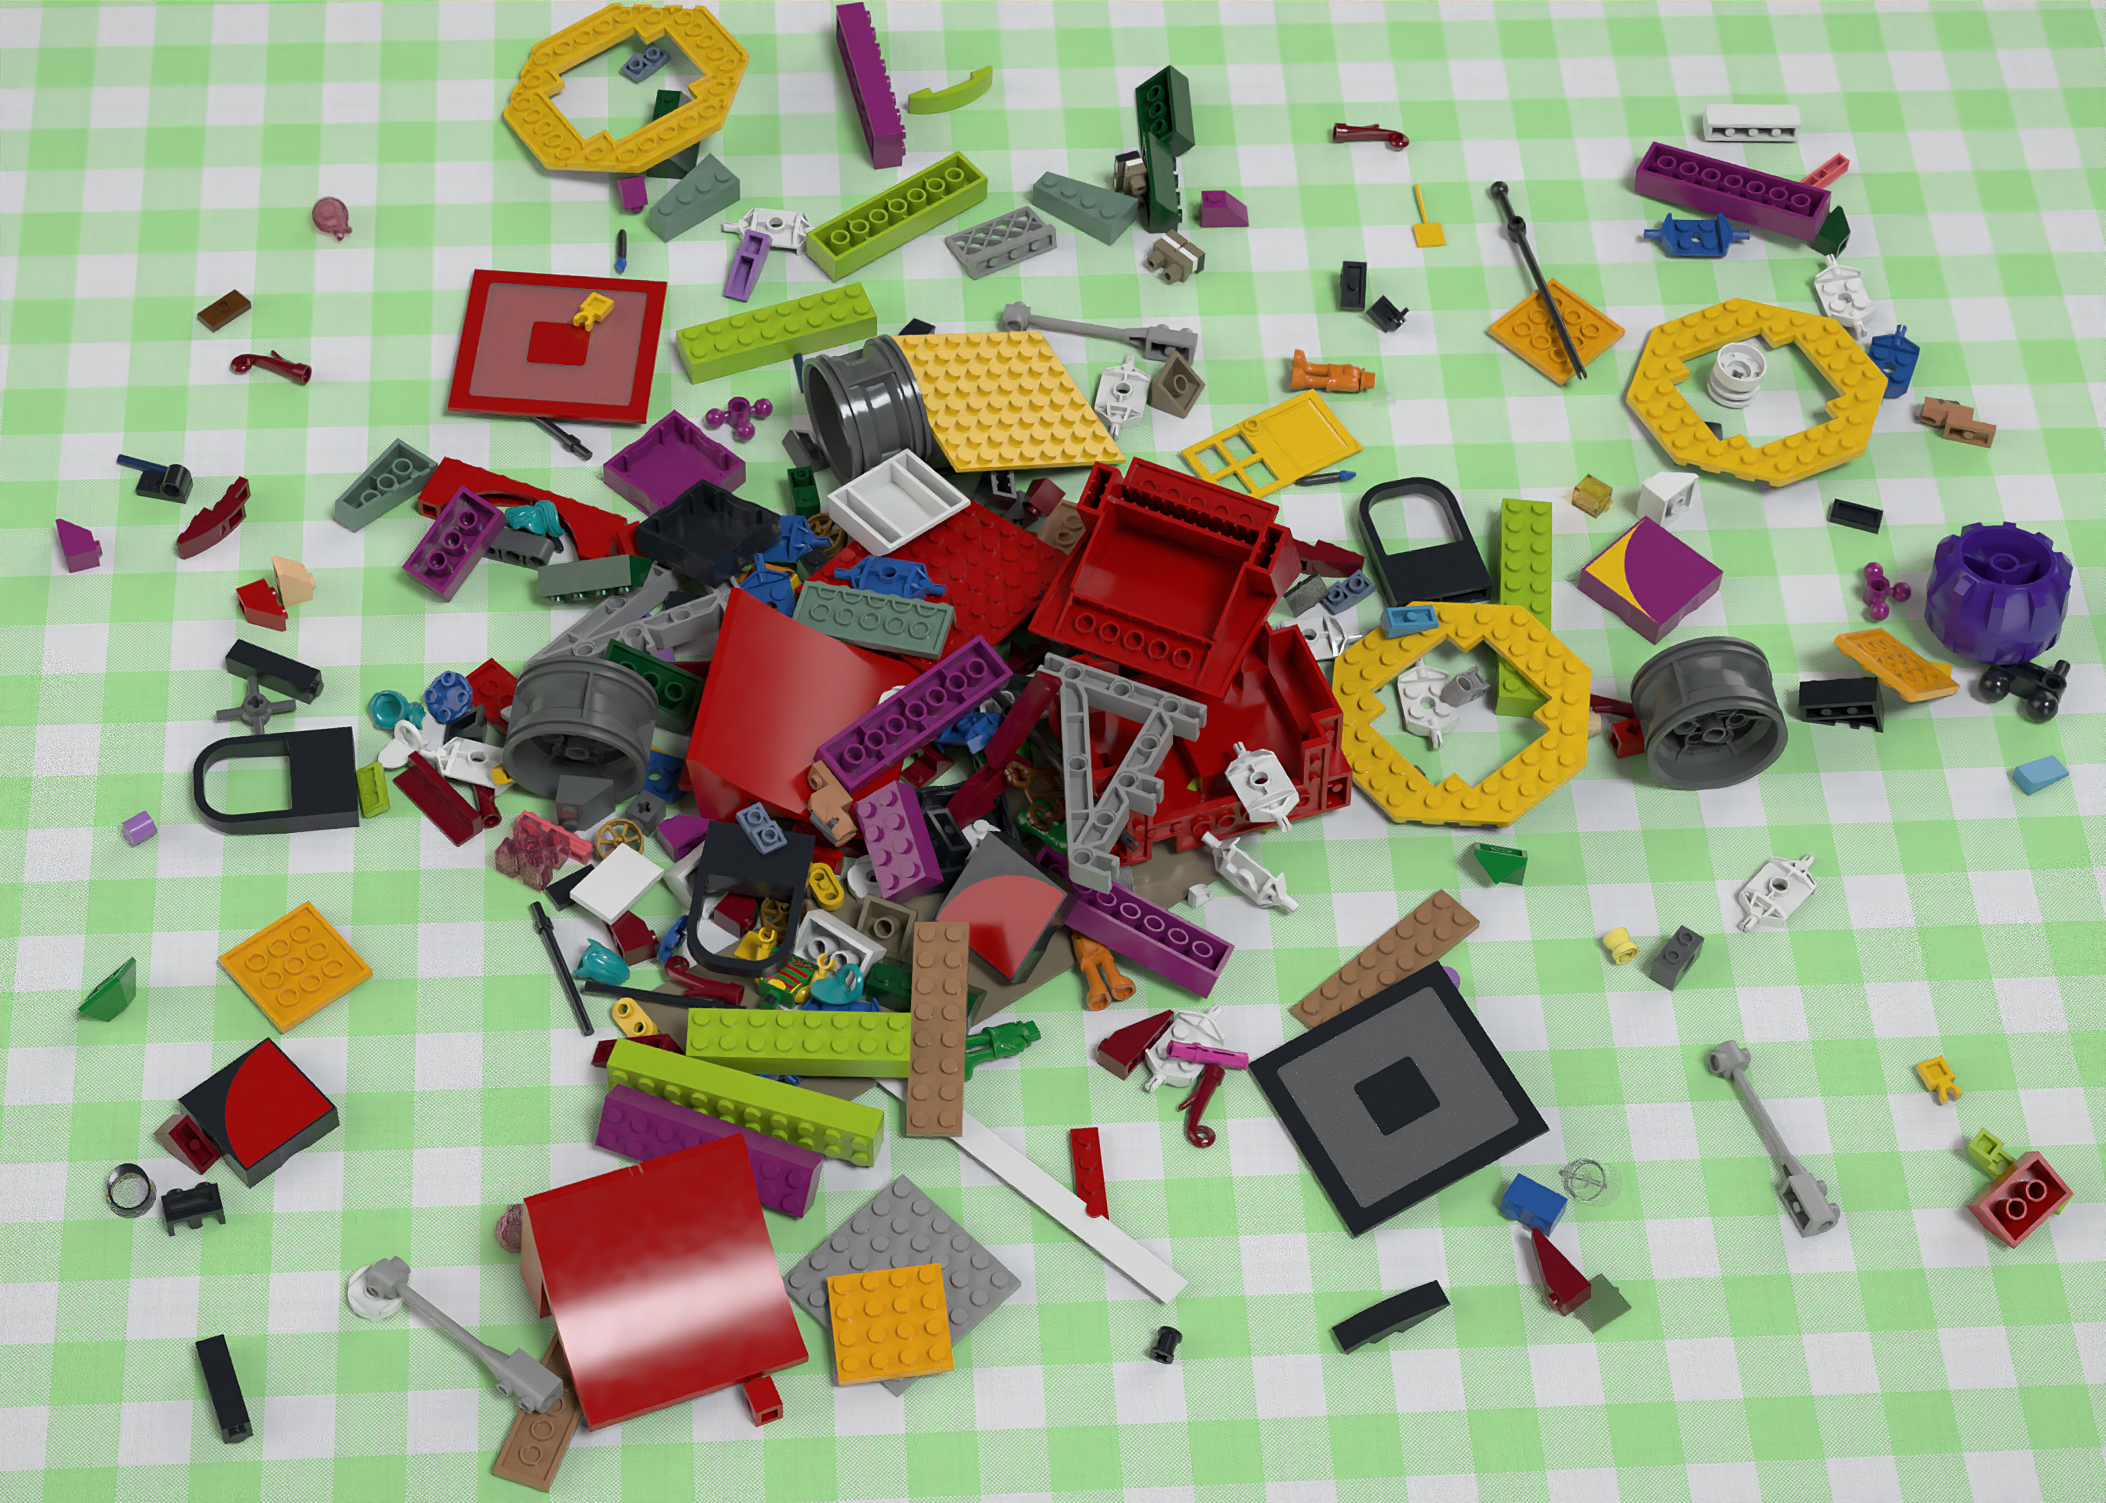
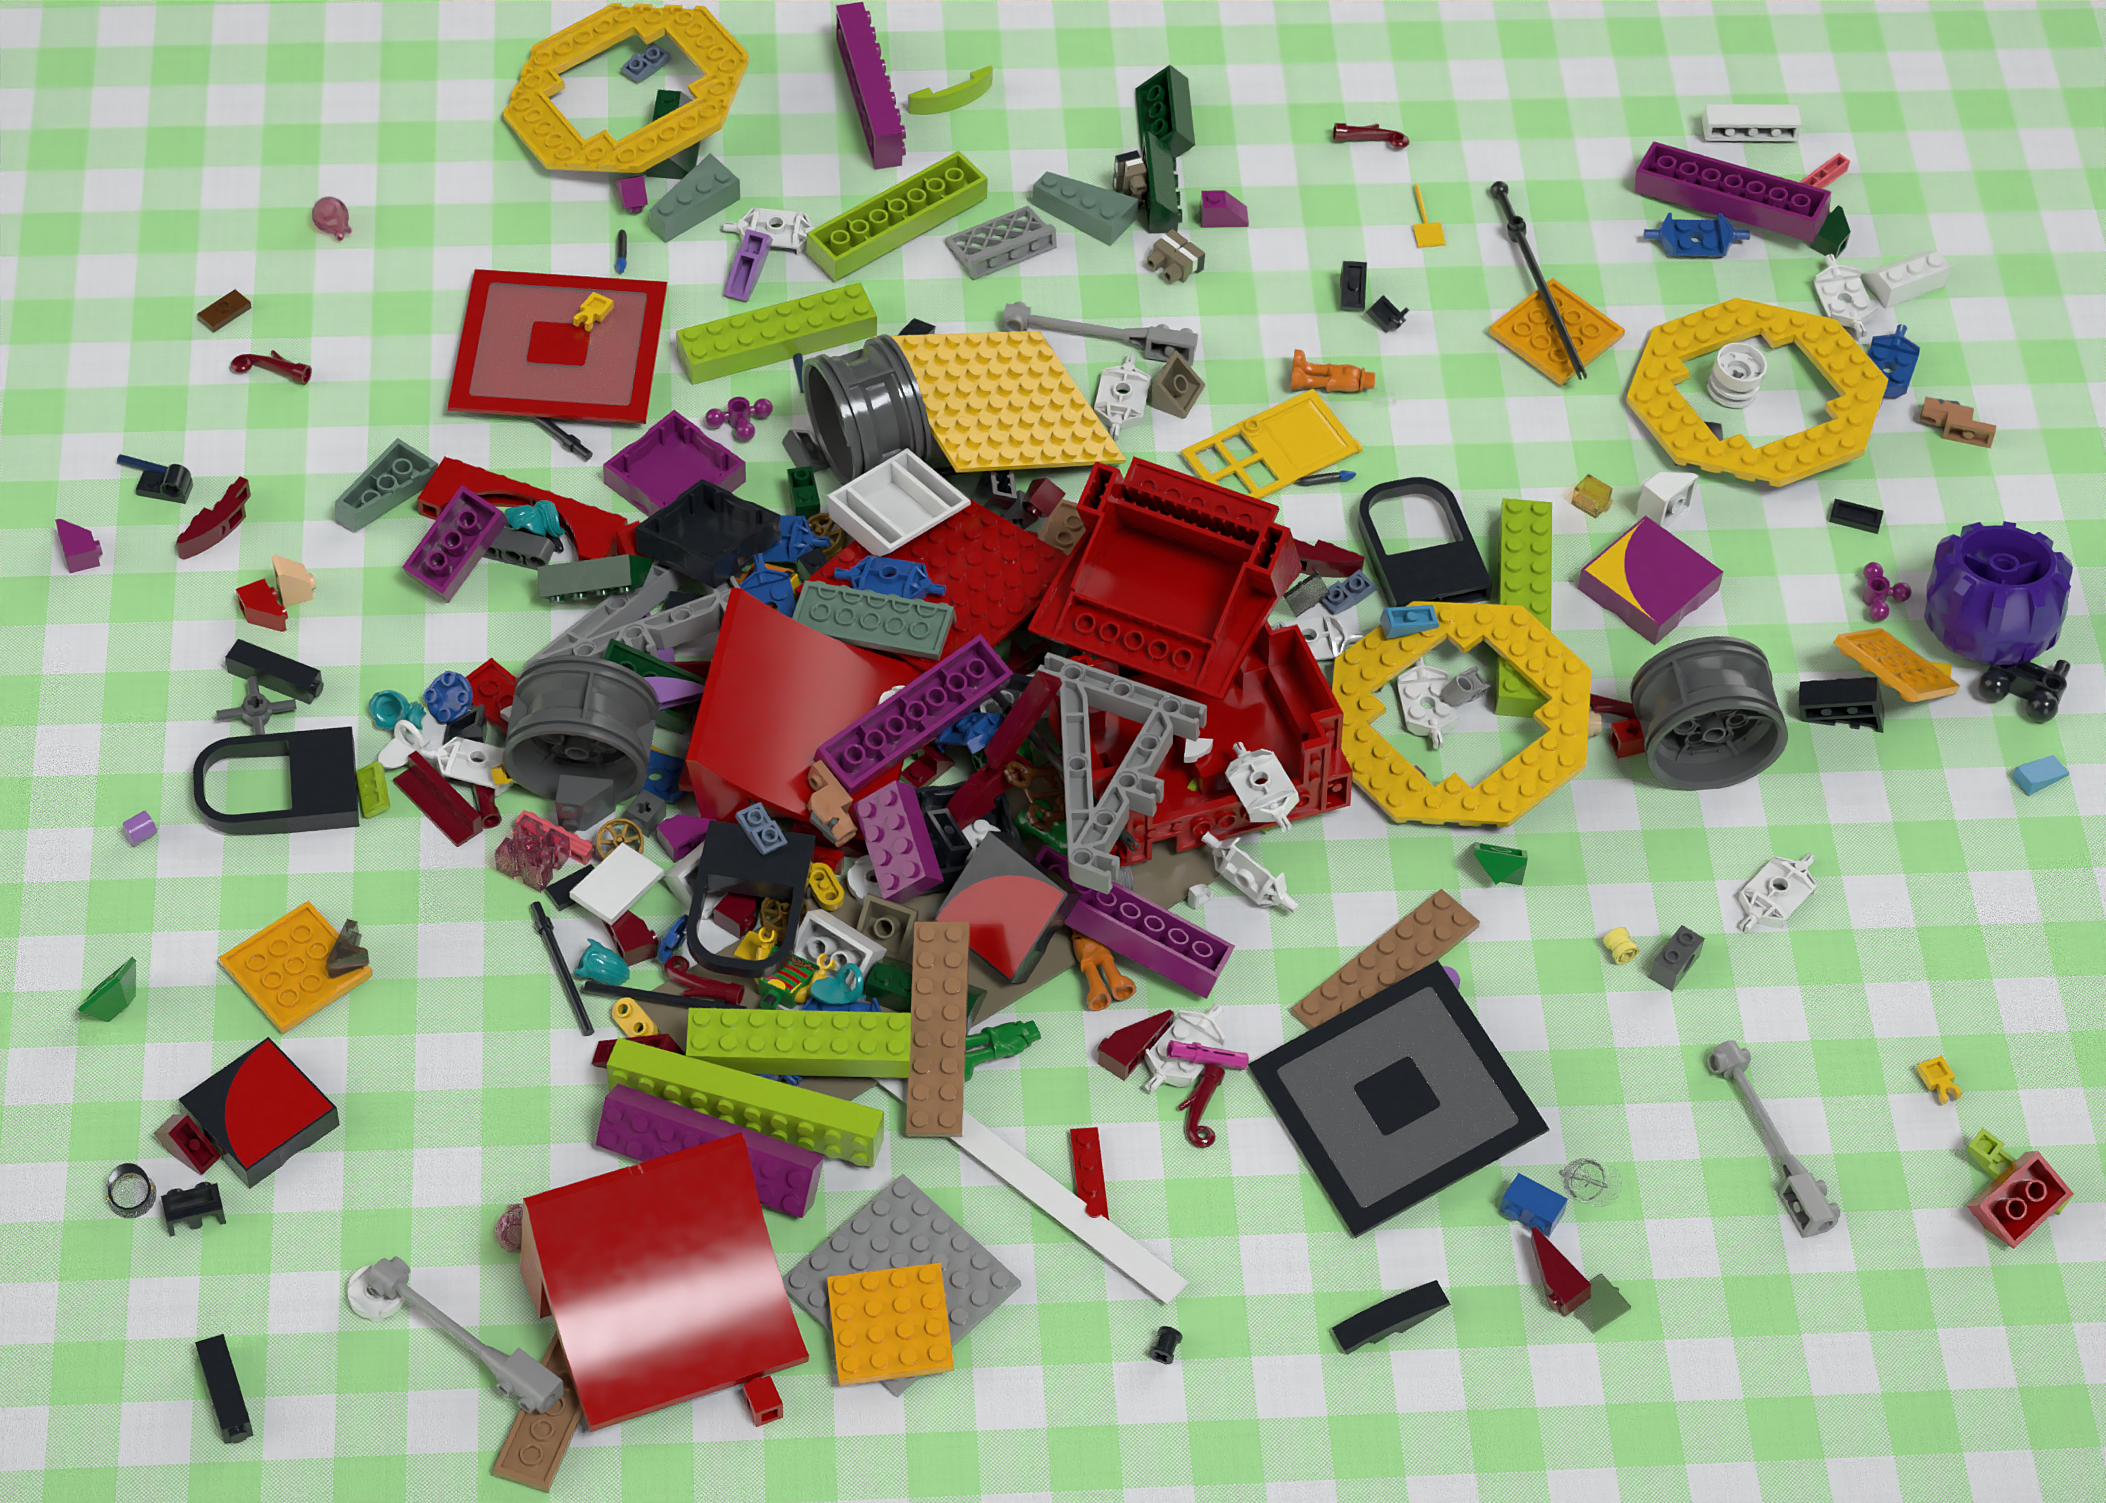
(346, 953): none -> clear smoke slope
(675, 692): none -> medium lavender slope
(1197, 749): none -> white tile
(1908, 277): none -> white slope

